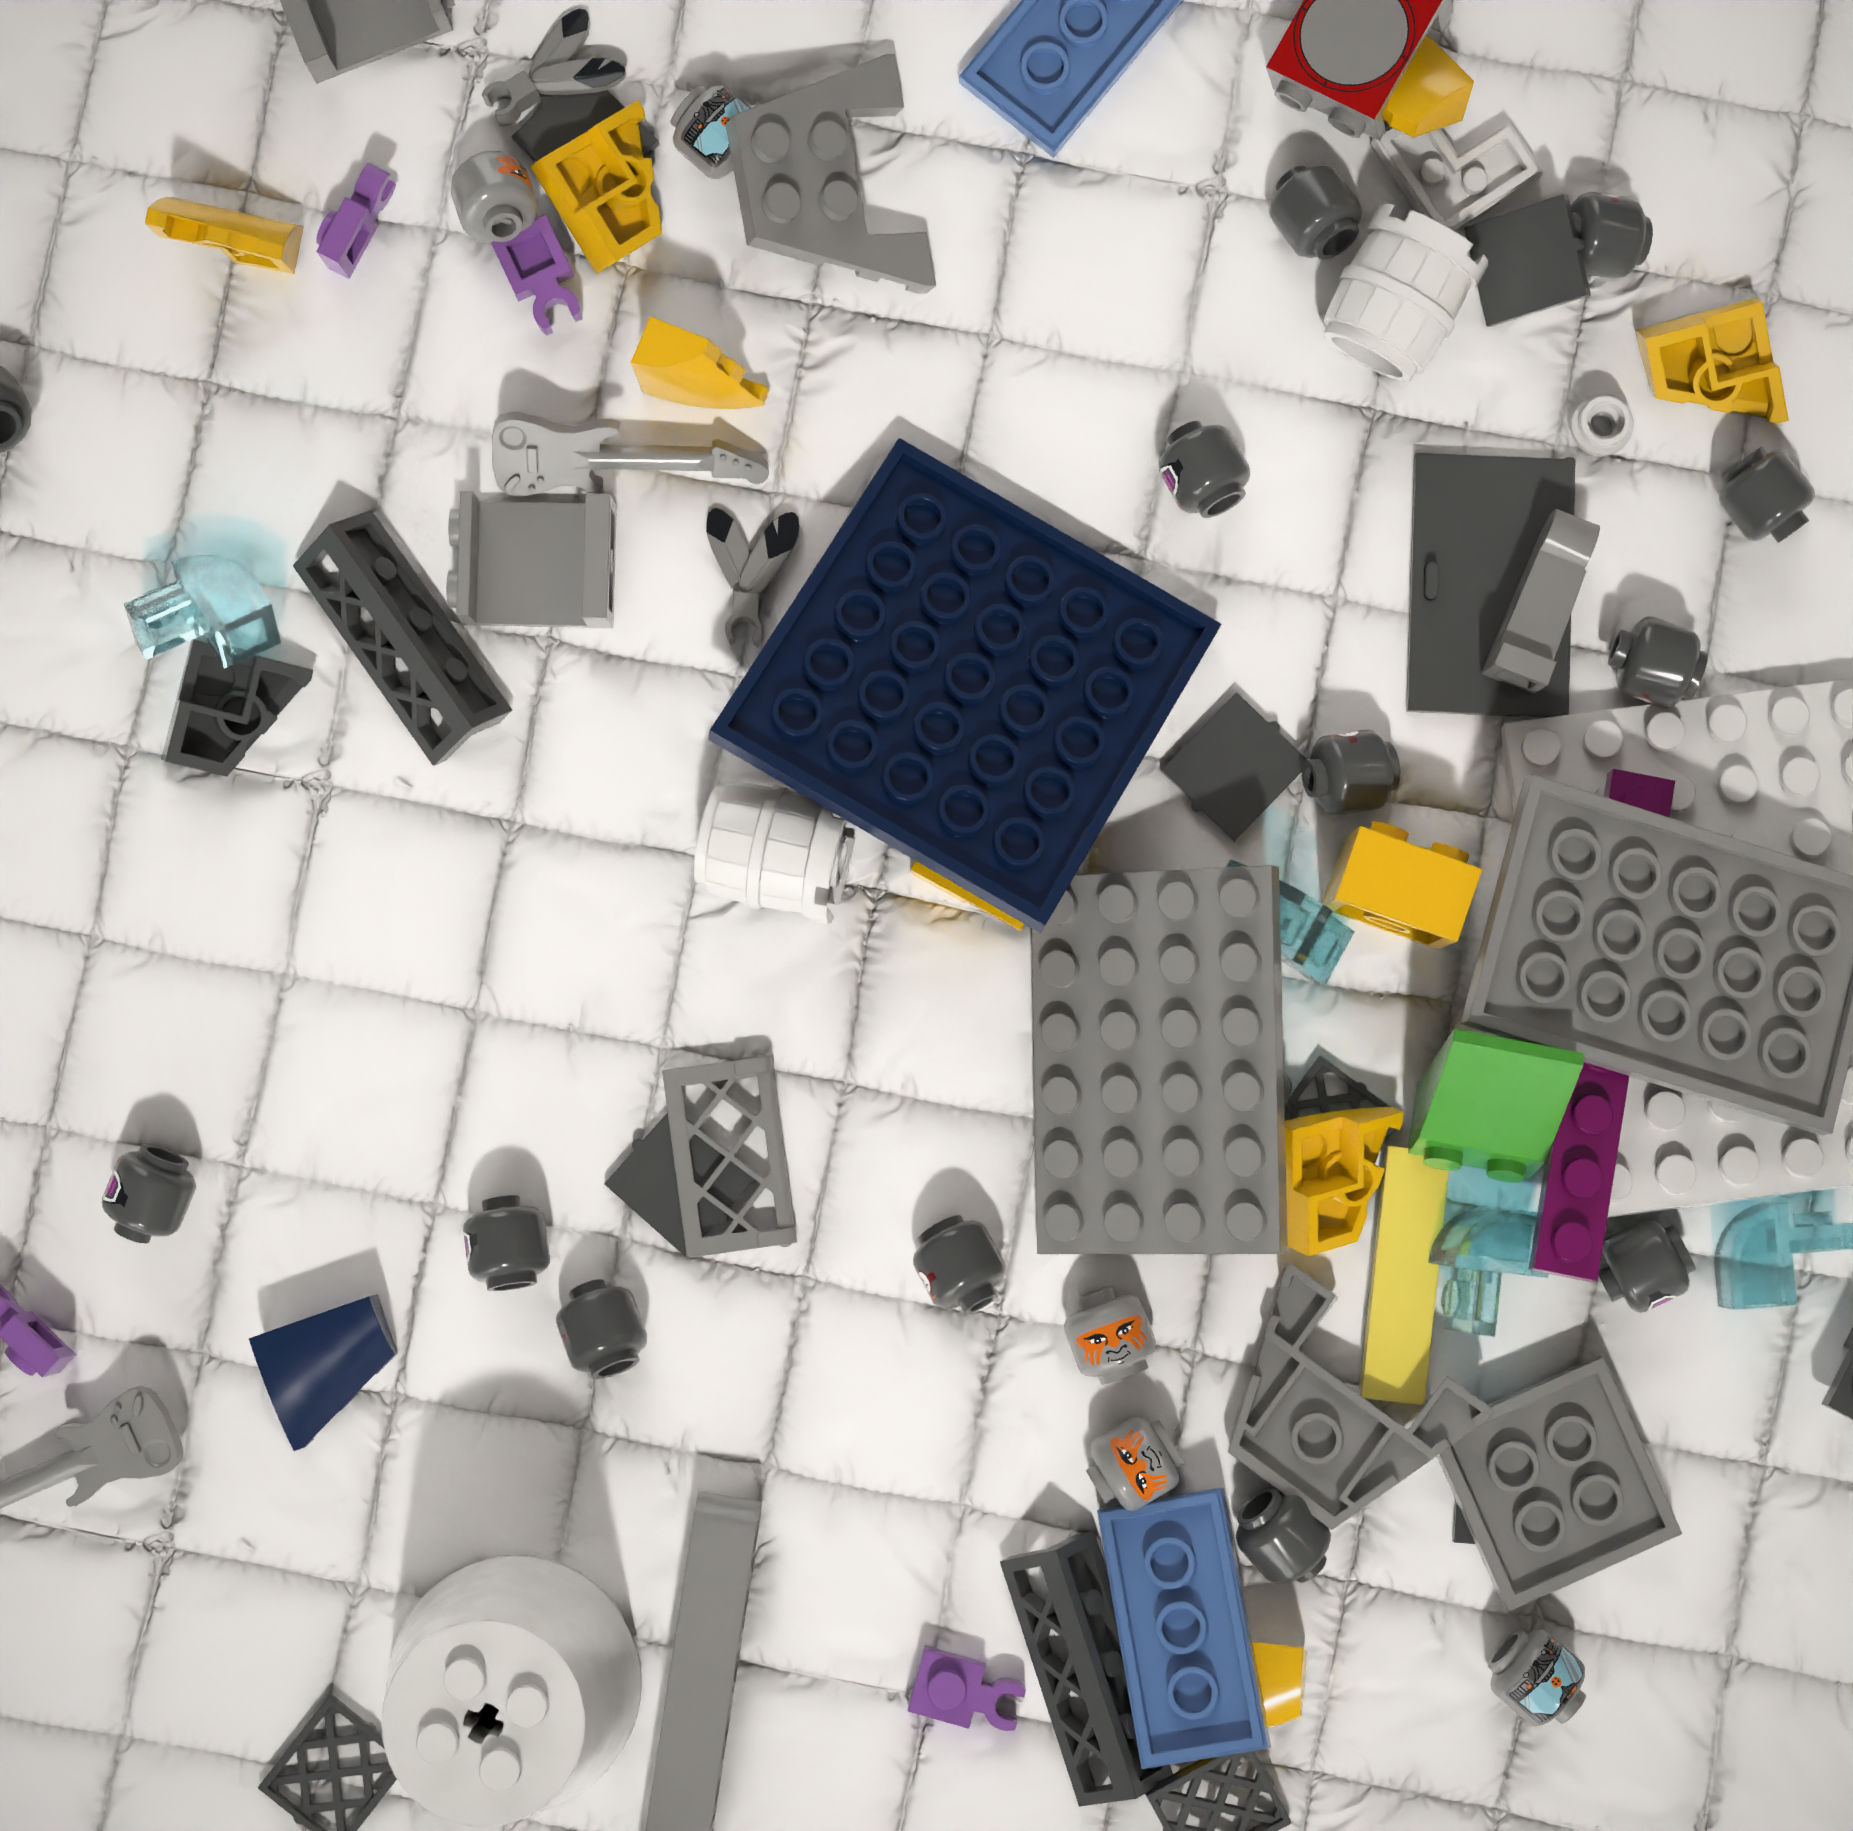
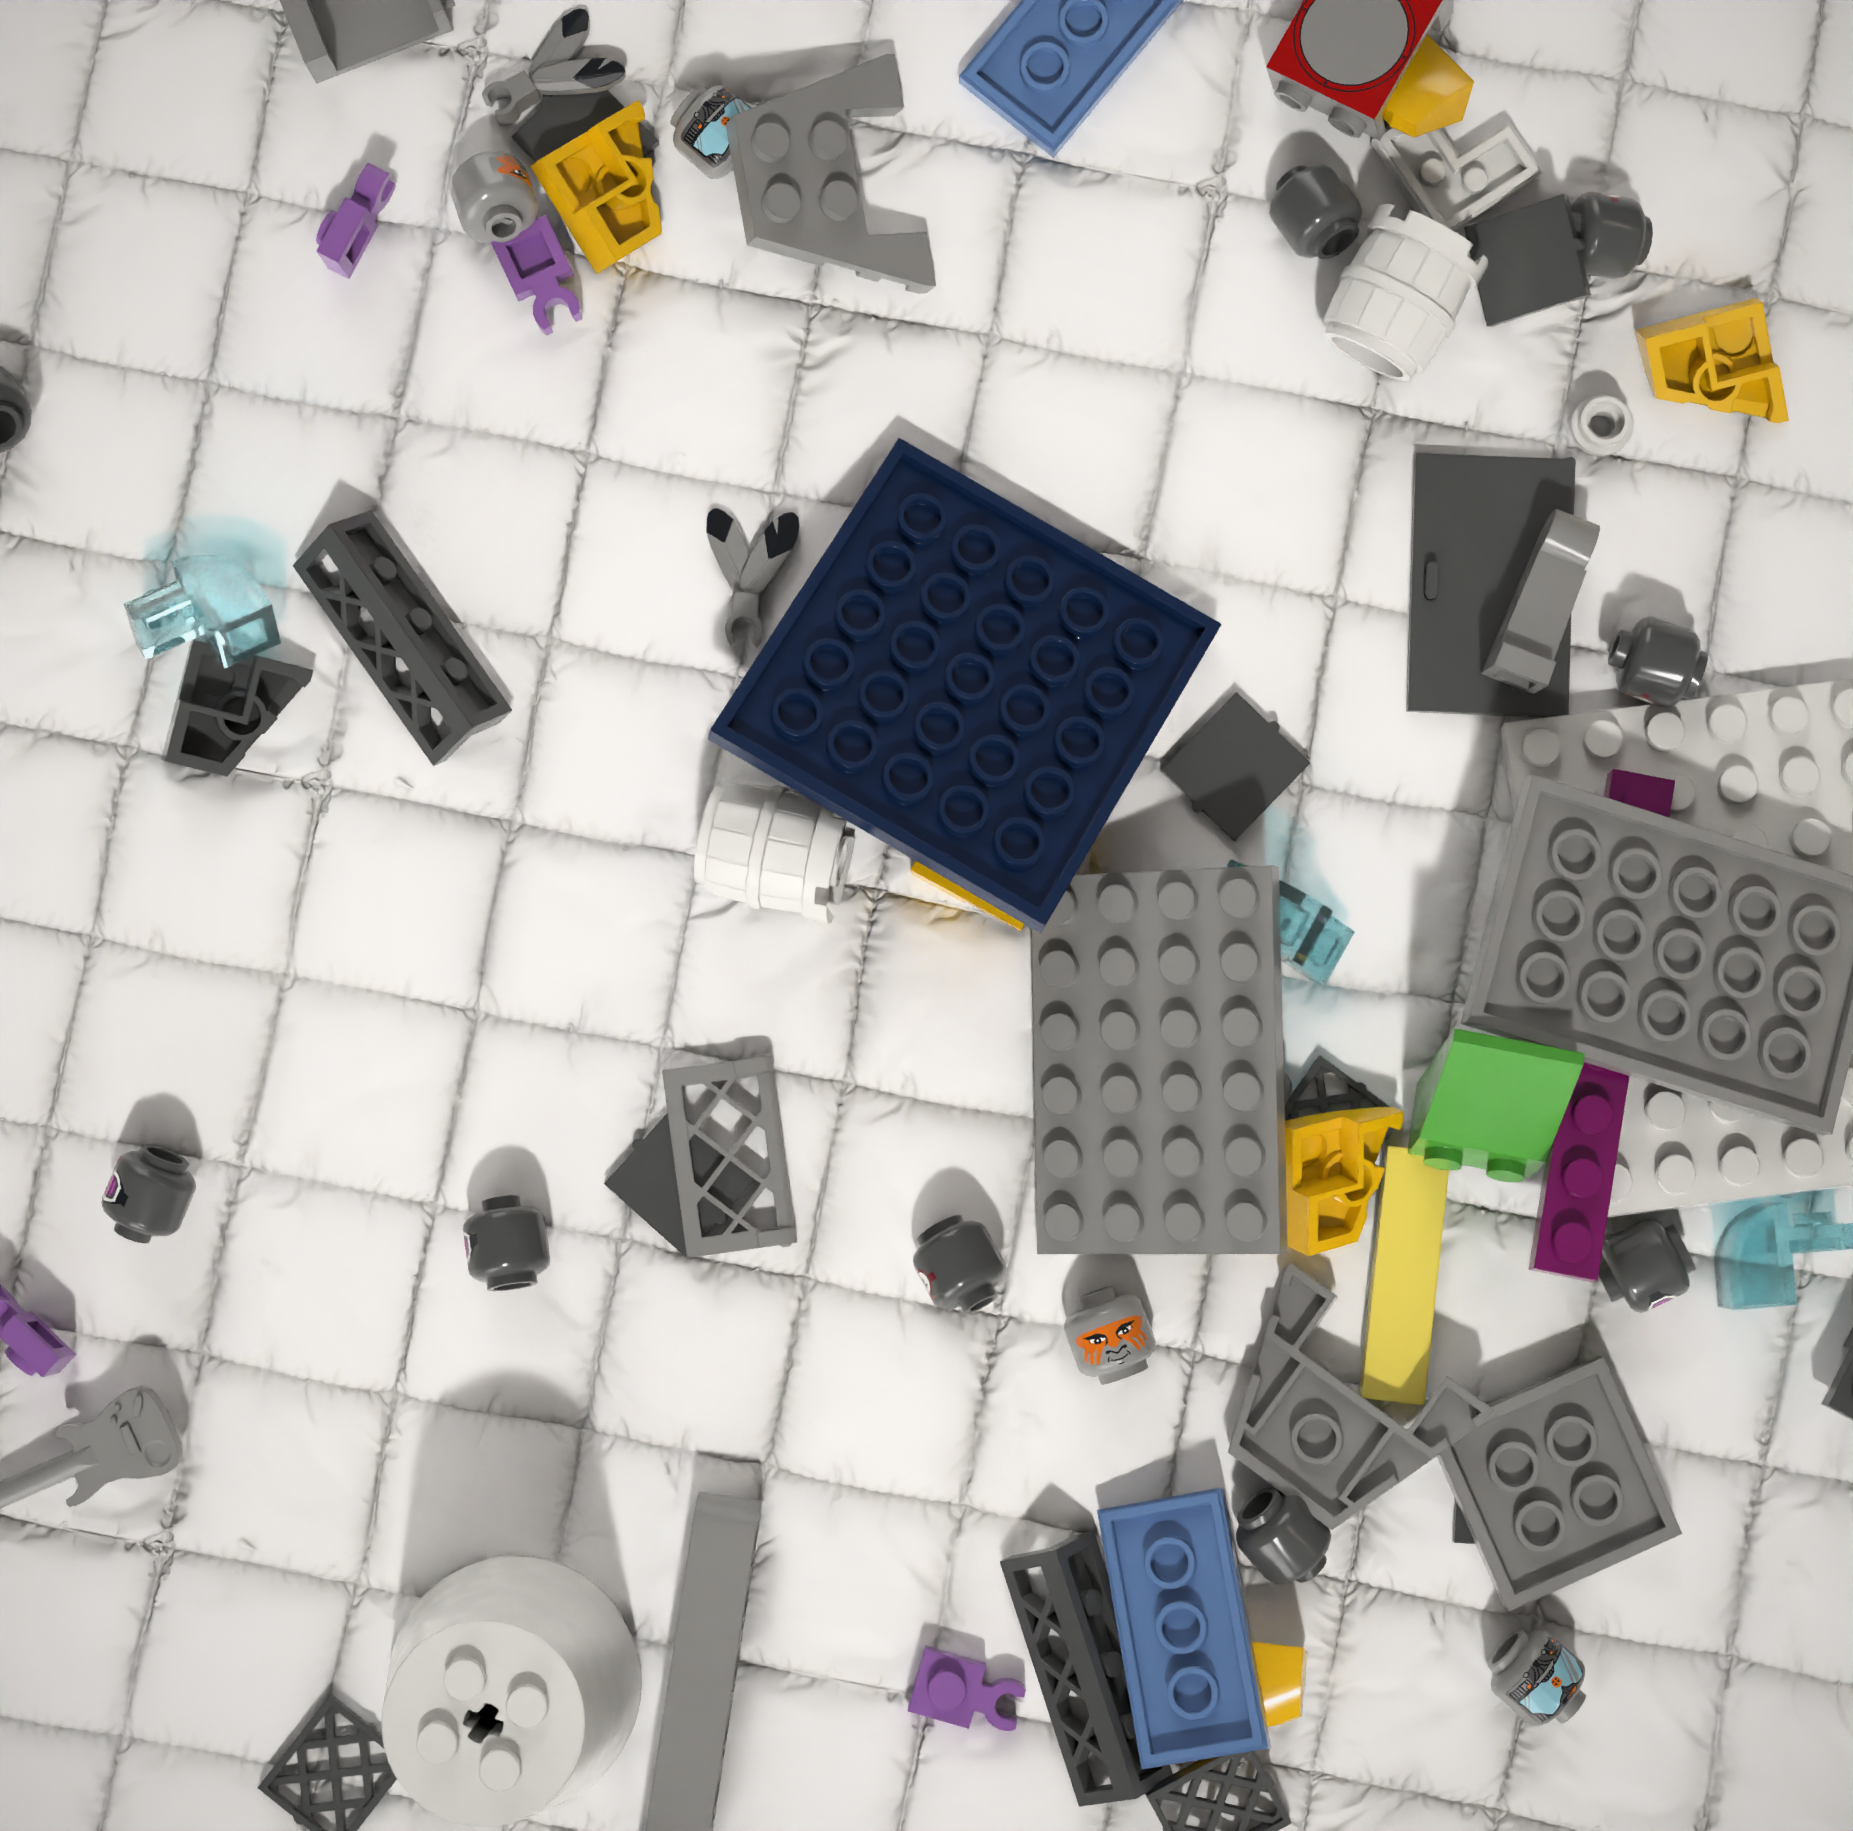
(239, 235): yellow slope -> none
(322, 1364): dark blue slope -> none
(533, 562): light grey panel -> none
(541, 455): light grey piece -> none
(601, 1329): dark grey head -> none
(691, 370): yellow slope -> none
(1134, 1463): light grey head -> none
(1204, 469): dark grey head -> none
(1351, 772): dark grey head -> none
(1402, 885): yellow brick -> none
(1479, 1249): clear light blue brick -> none
(1766, 495): dark grey head -> none

